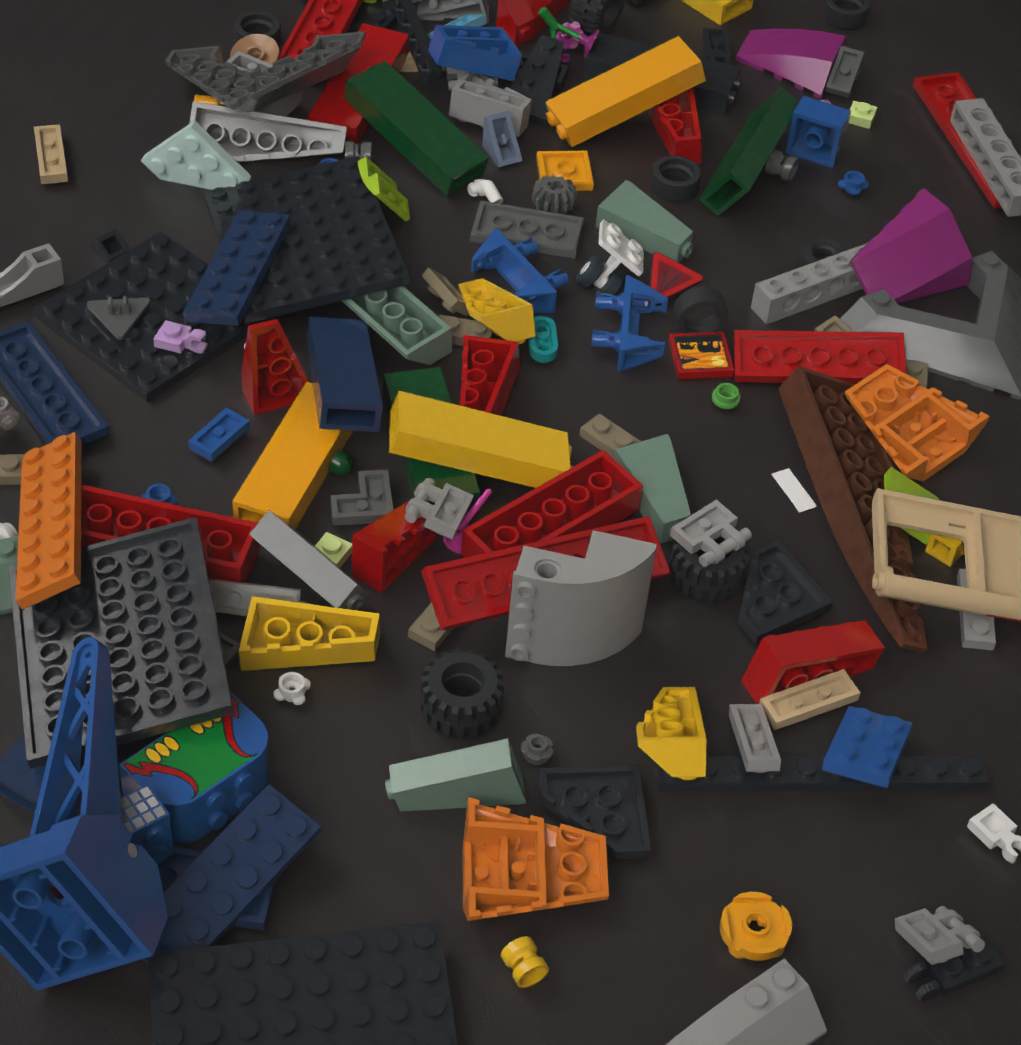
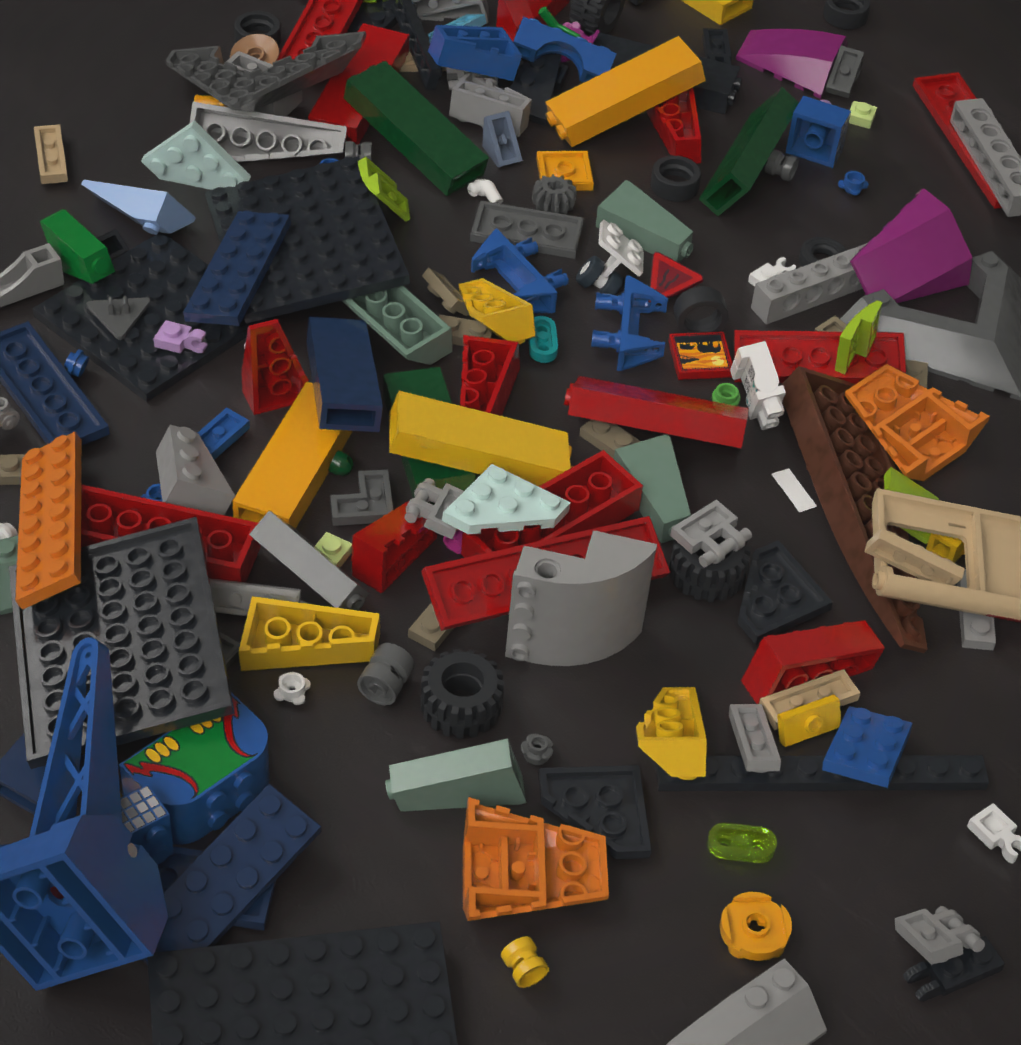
(76, 363): none -> blue plate
(78, 248): none -> green slope
(150, 208): none -> light blue wedge
(190, 473): none -> light grey wedge
(386, 674): none -> dark grey wheel
(504, 503): none -> light aqua plate
(537, 39): none -> blue arch
(657, 411): none -> red brick
(741, 842): none -> clear neon green plate
(760, 382): none -> white hips
(768, 271): none -> white plate
(809, 720): none -> yellow plate
(858, 336): none -> lime slope
(913, 558): none -> tan plate

